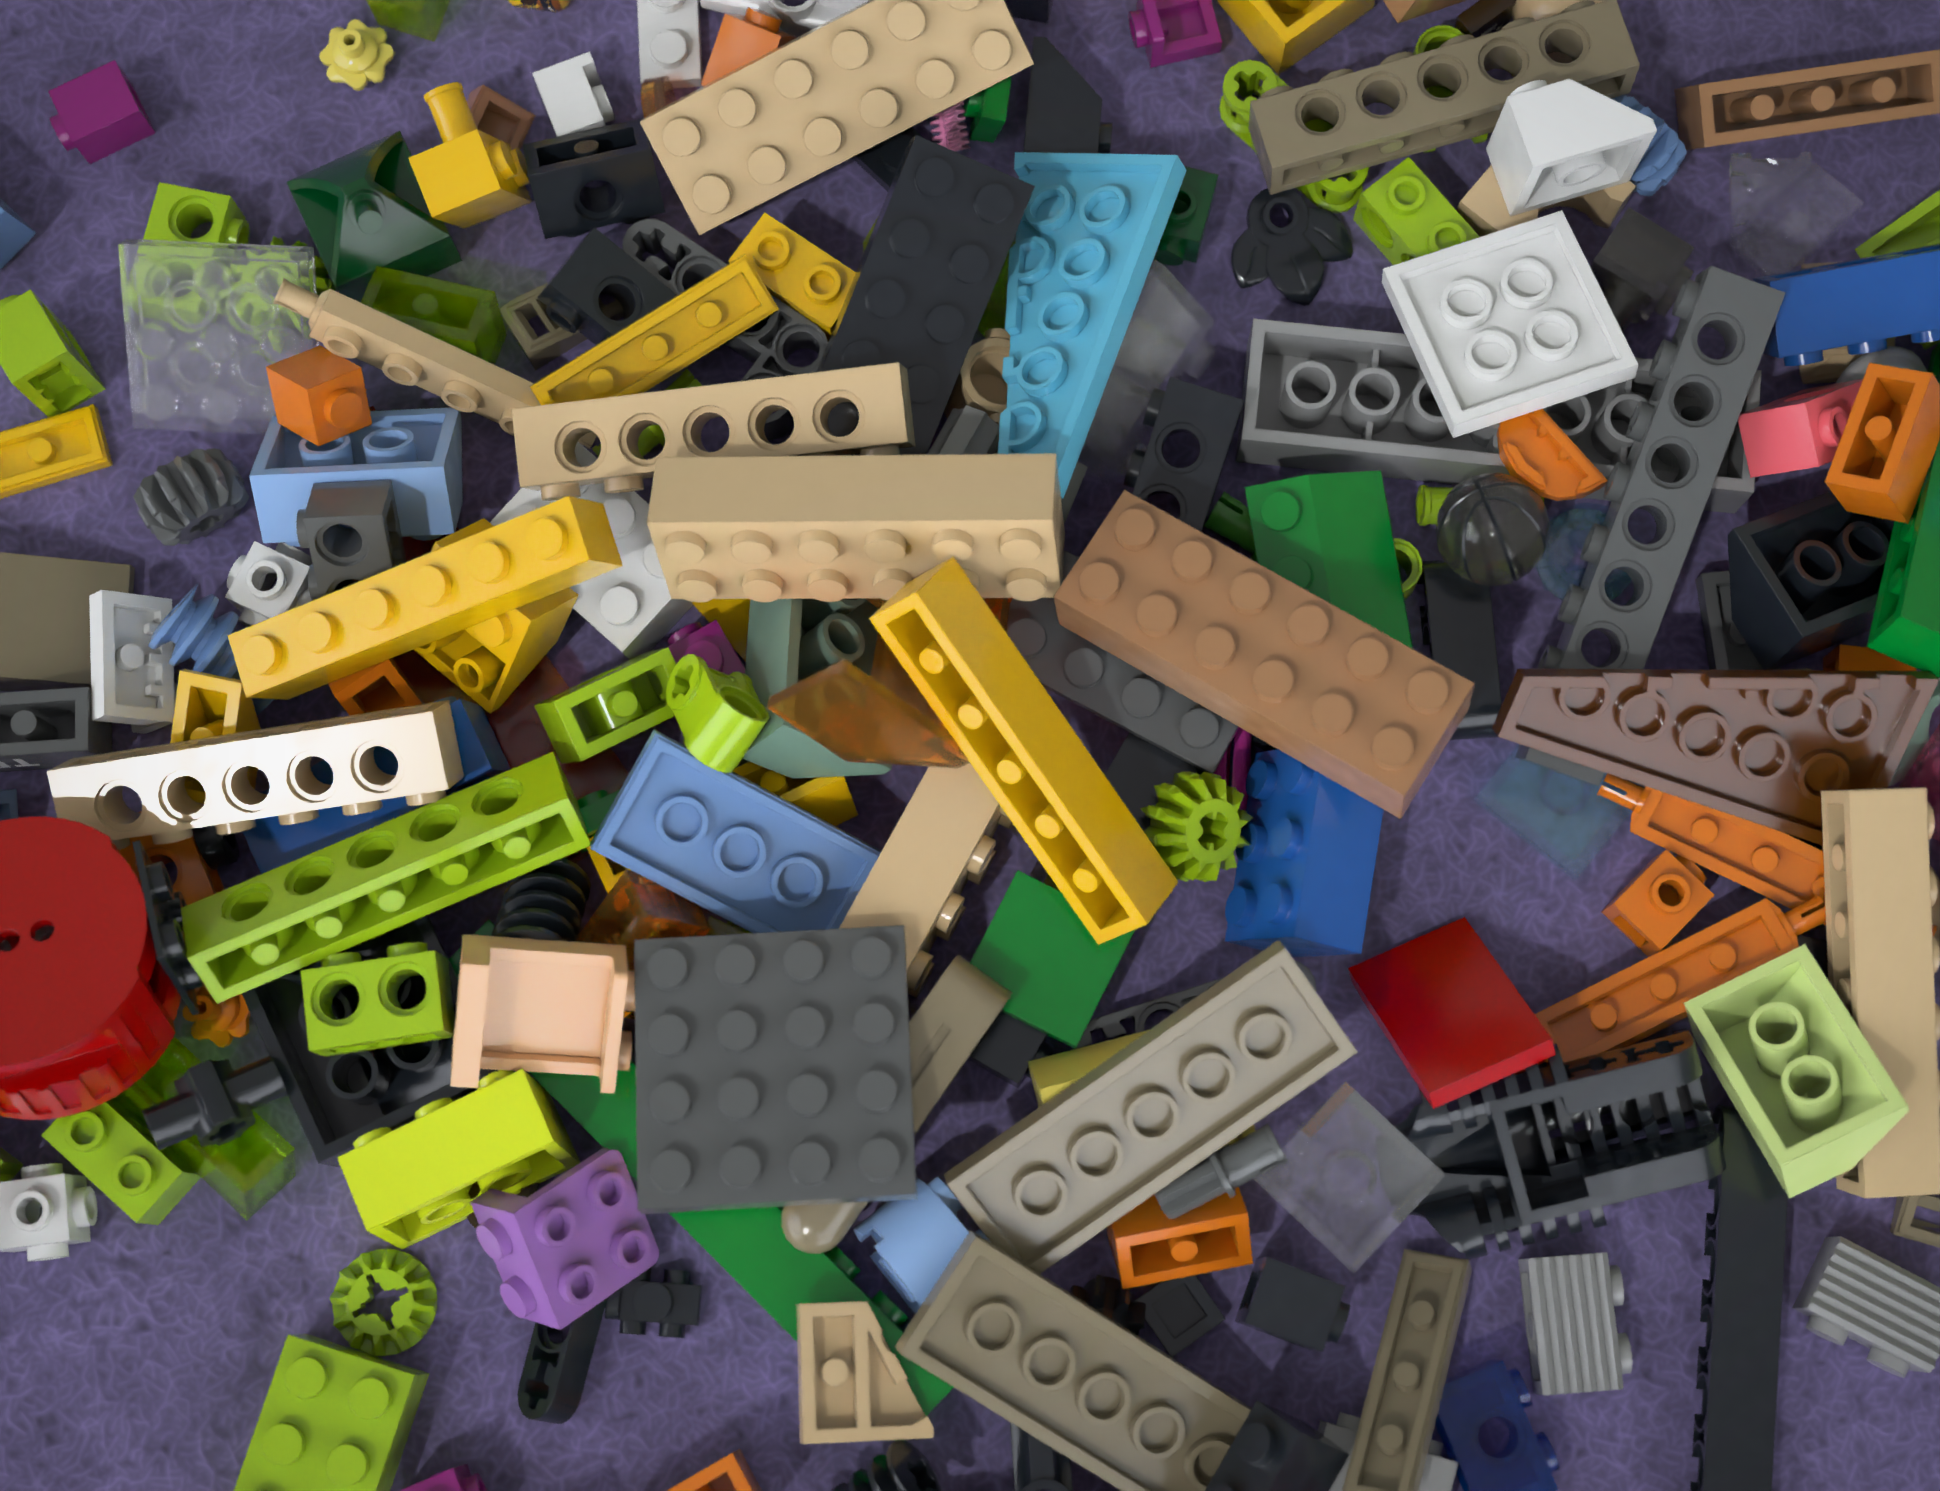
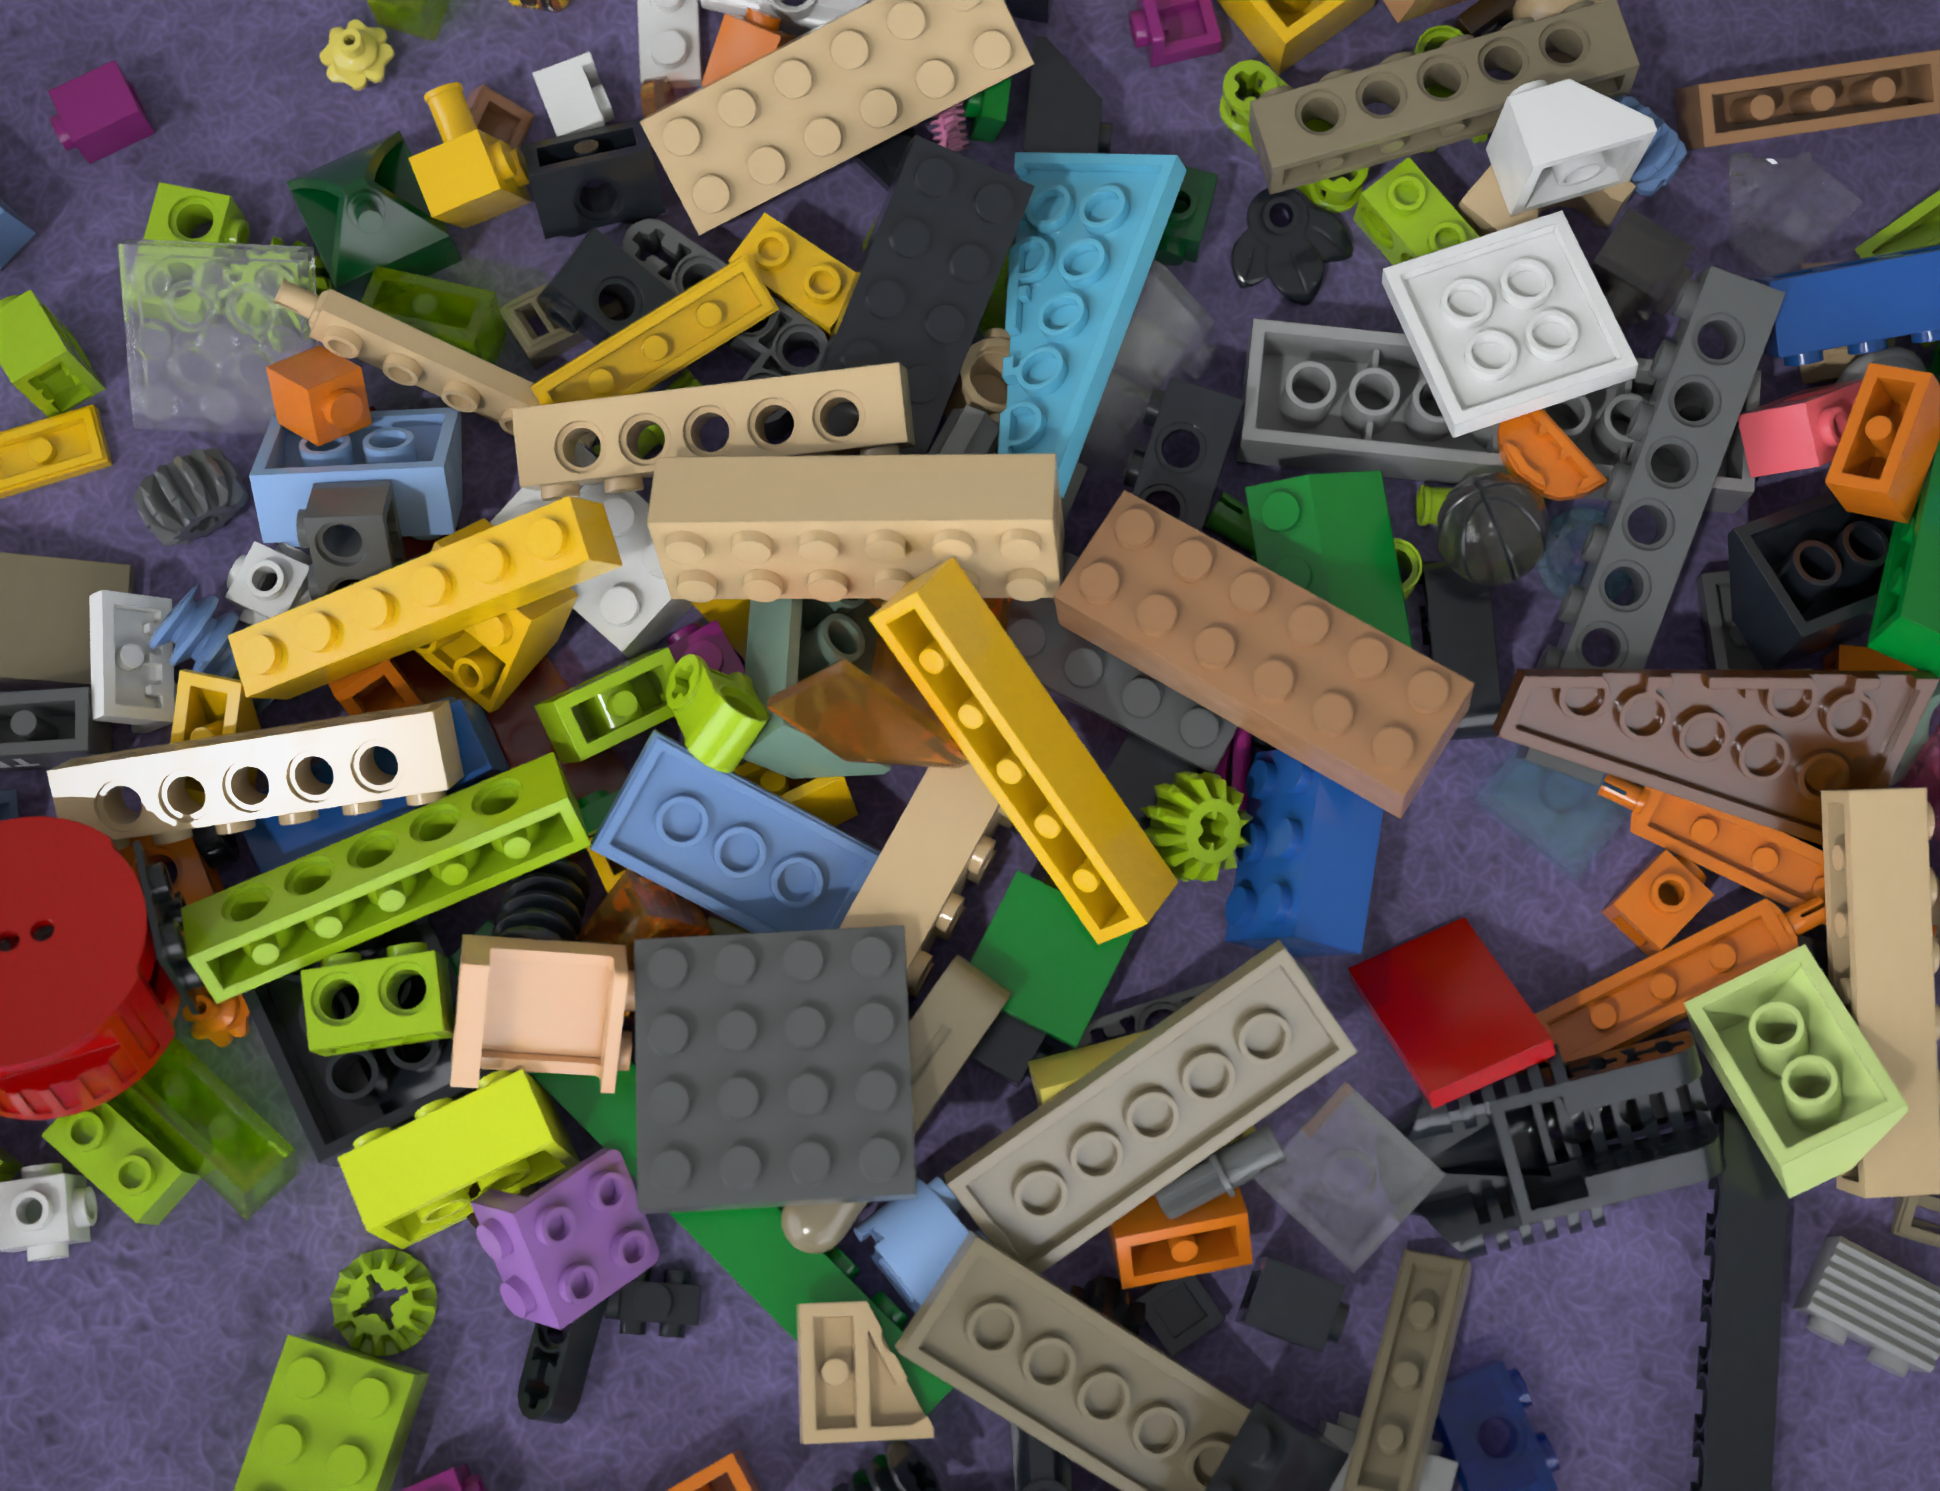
(214, 1102): black axle -> none
(1574, 1323): light grey brick -> none

